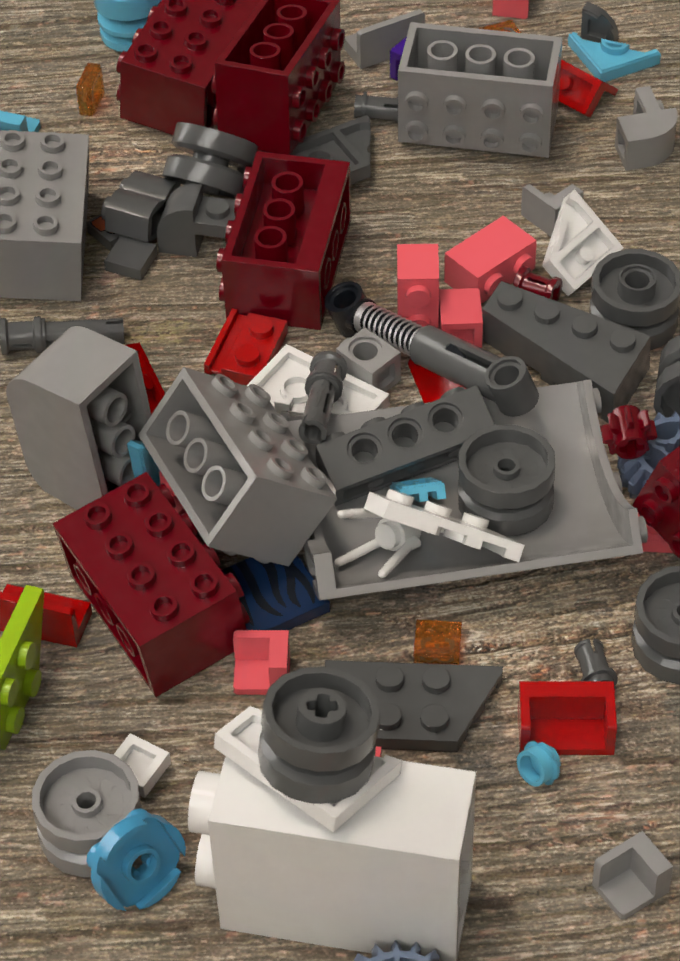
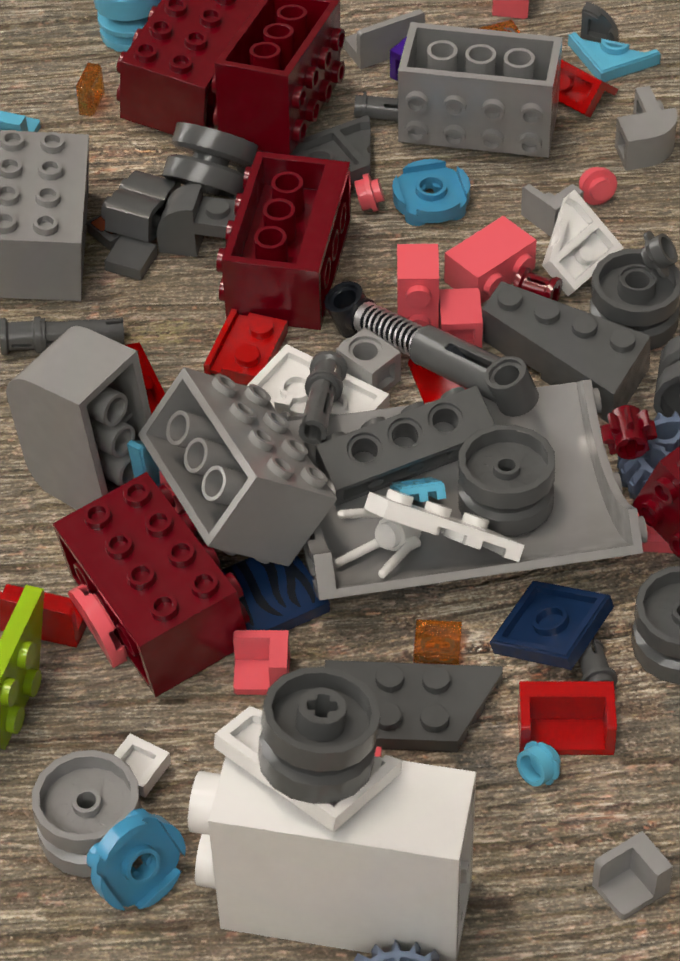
(98, 623): none -> coral tile
(369, 193): none -> coral plate
(420, 207): none -> dark azure plate
(552, 624): none -> dark blue tile
(598, 185): none -> coral plate
(658, 253): none -> dark grey plate

